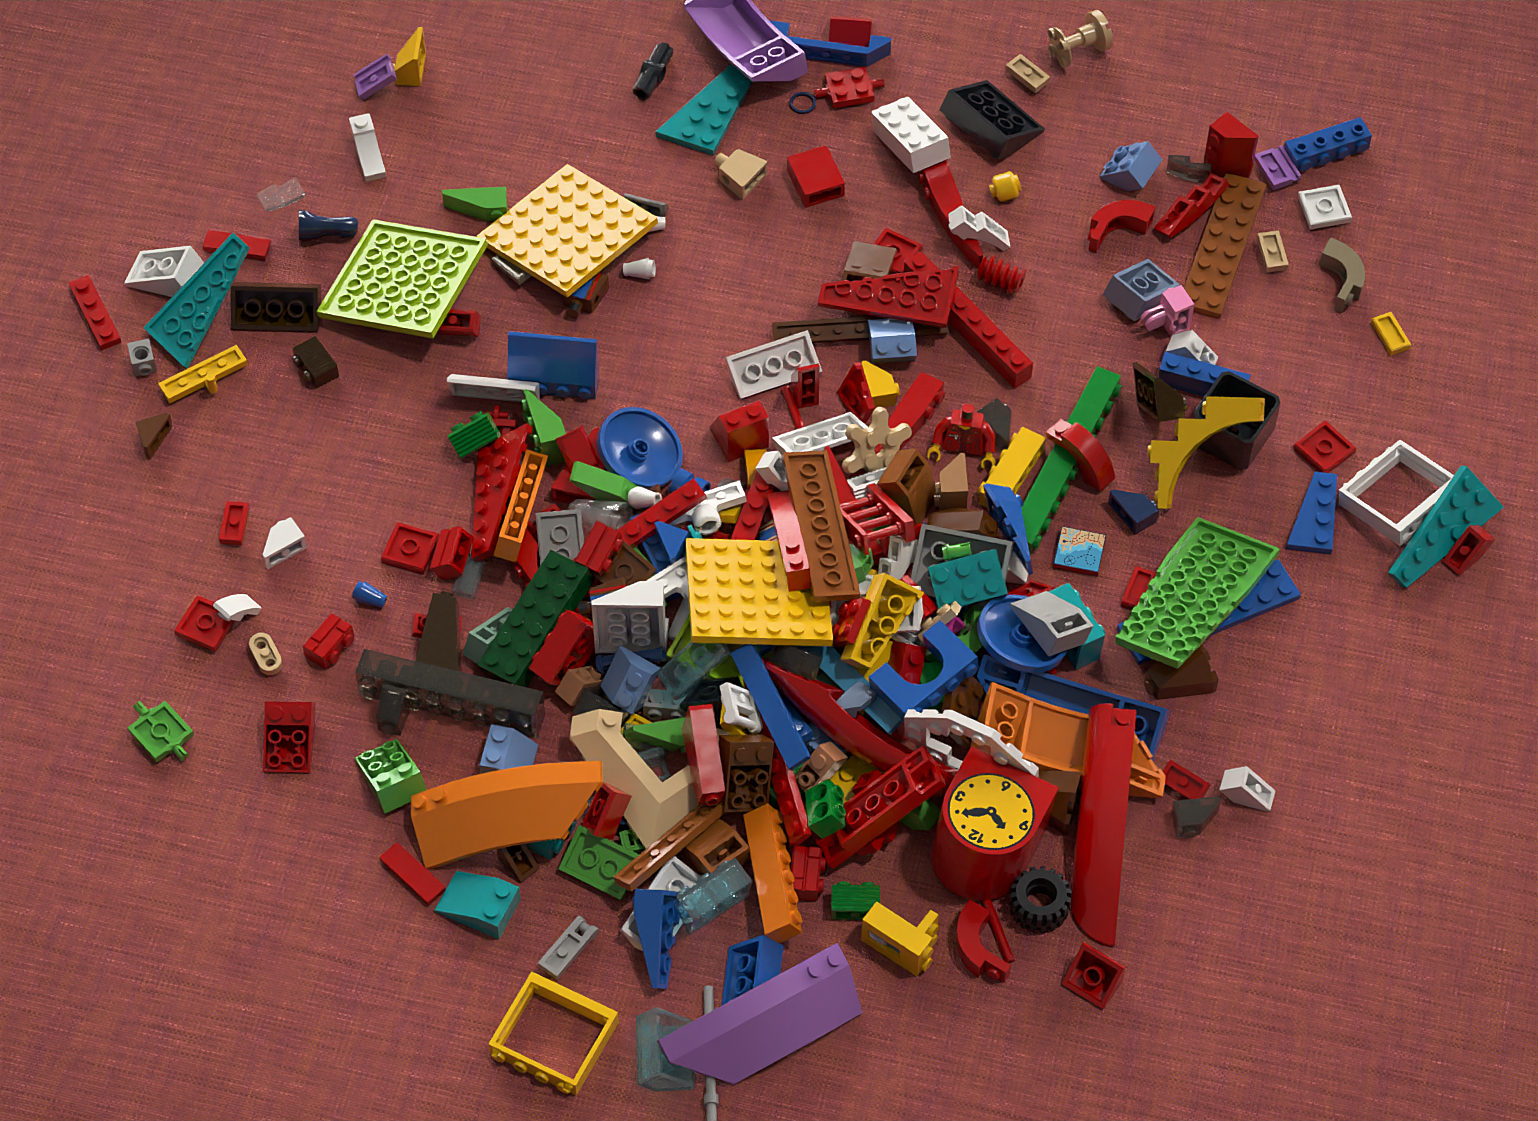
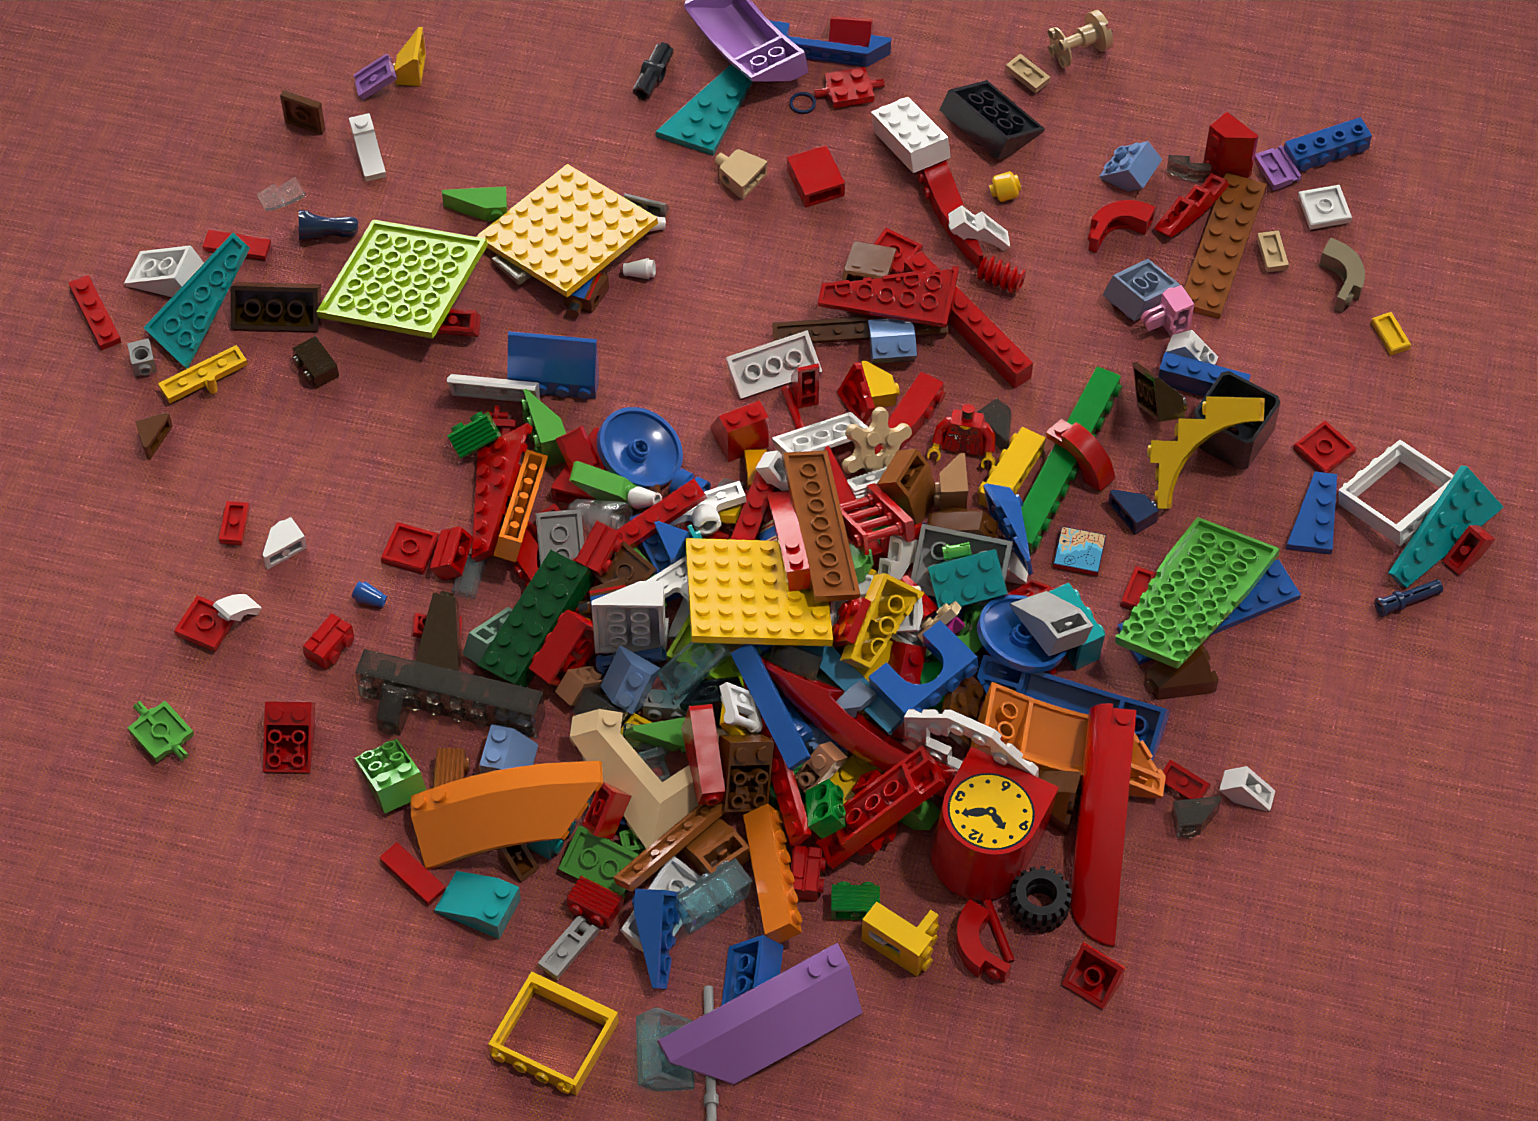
(266, 655): tan plate -> none
(302, 112): none -> reddish brown tile
(450, 765): none -> dark orange brick
(594, 902): none -> red brick
(1399, 600): none -> dark blue pin

